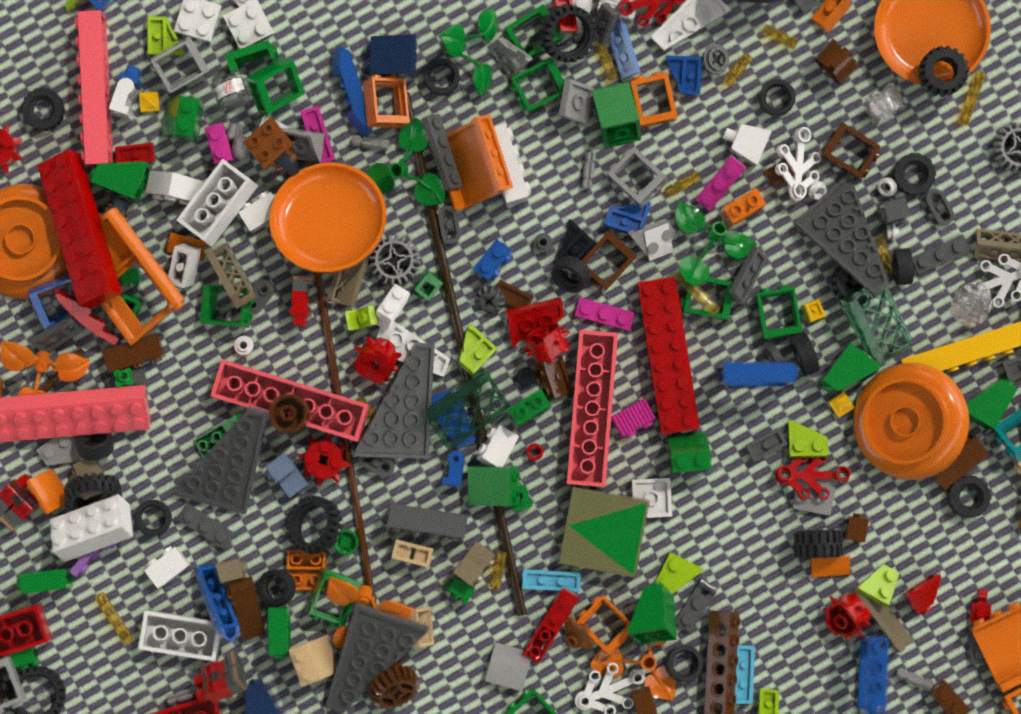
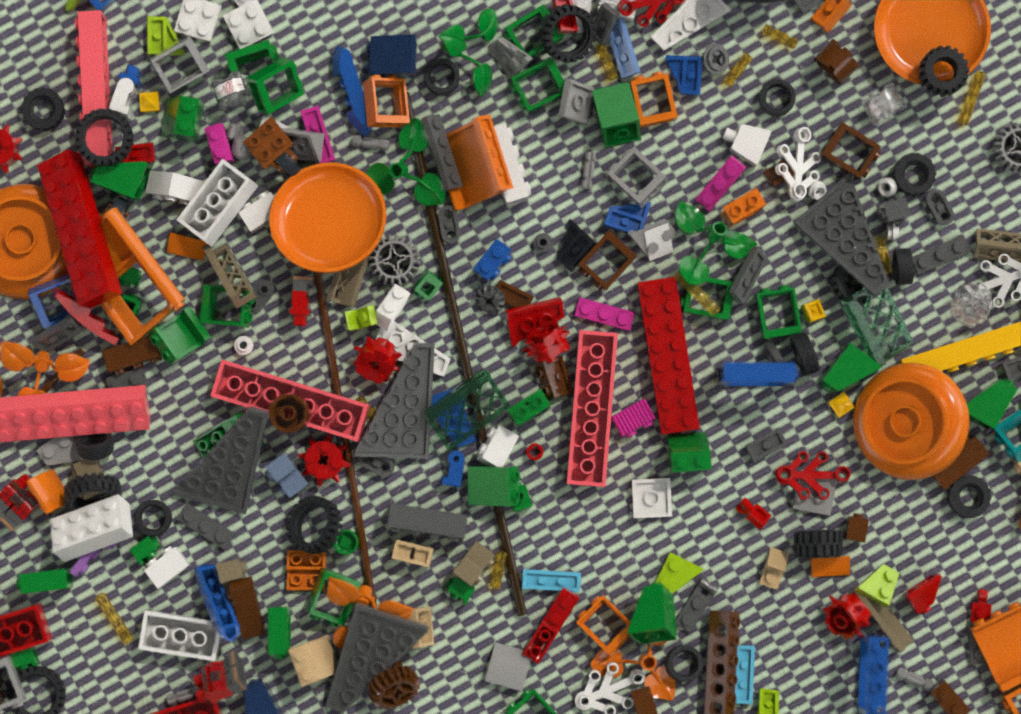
(92, 117): none -> black tyre
(128, 381): green plate -> none
(145, 549): none -> green brick
(179, 336): none -> green panel
(184, 265): white brick -> none
(262, 587): black tyre -> none
(475, 350): lime wing -> none
(525, 377): black tile -> none
(575, 266): black tyre -> none
(577, 634): dark orange plate -> none
(604, 531): tile -> none
(682, 183): clear yellow axle -> none
(755, 514): none -> red plate
(774, 568): none -> tan slope
(806, 442): lime wing -> none

